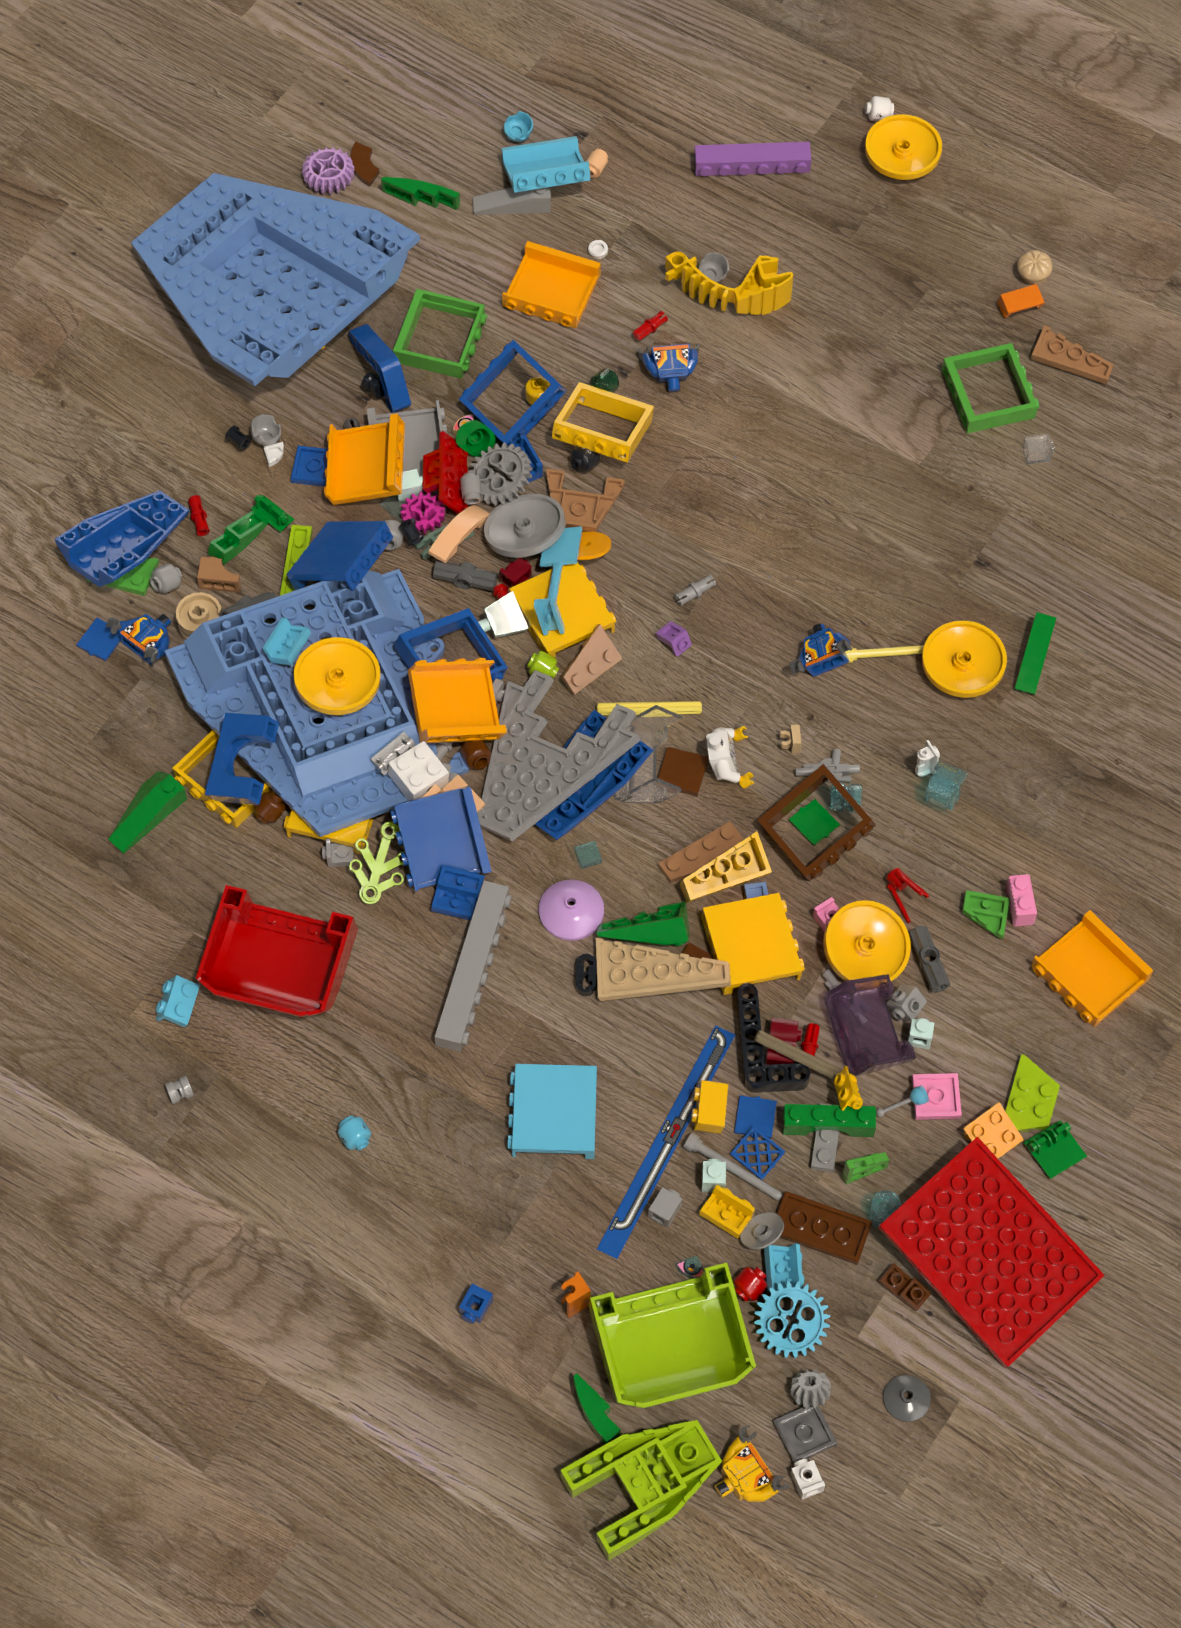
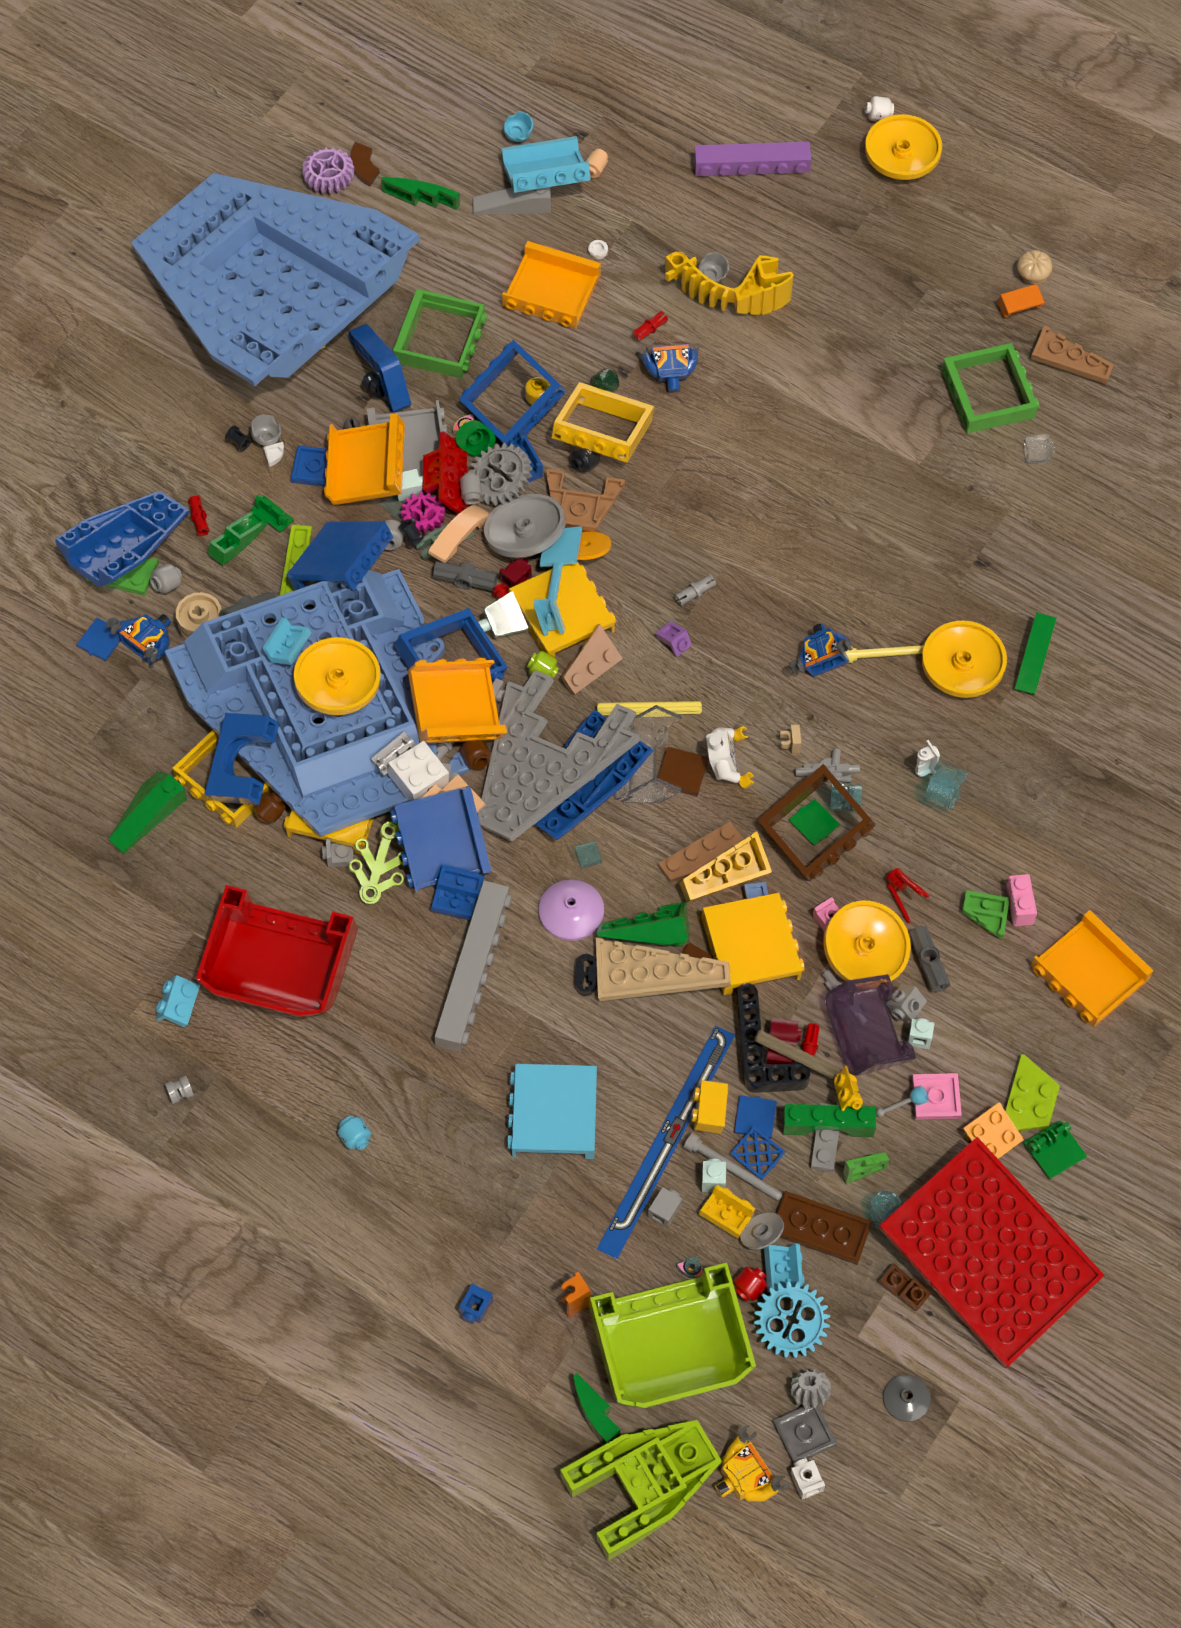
(215, 577): medium nougat arch -> none

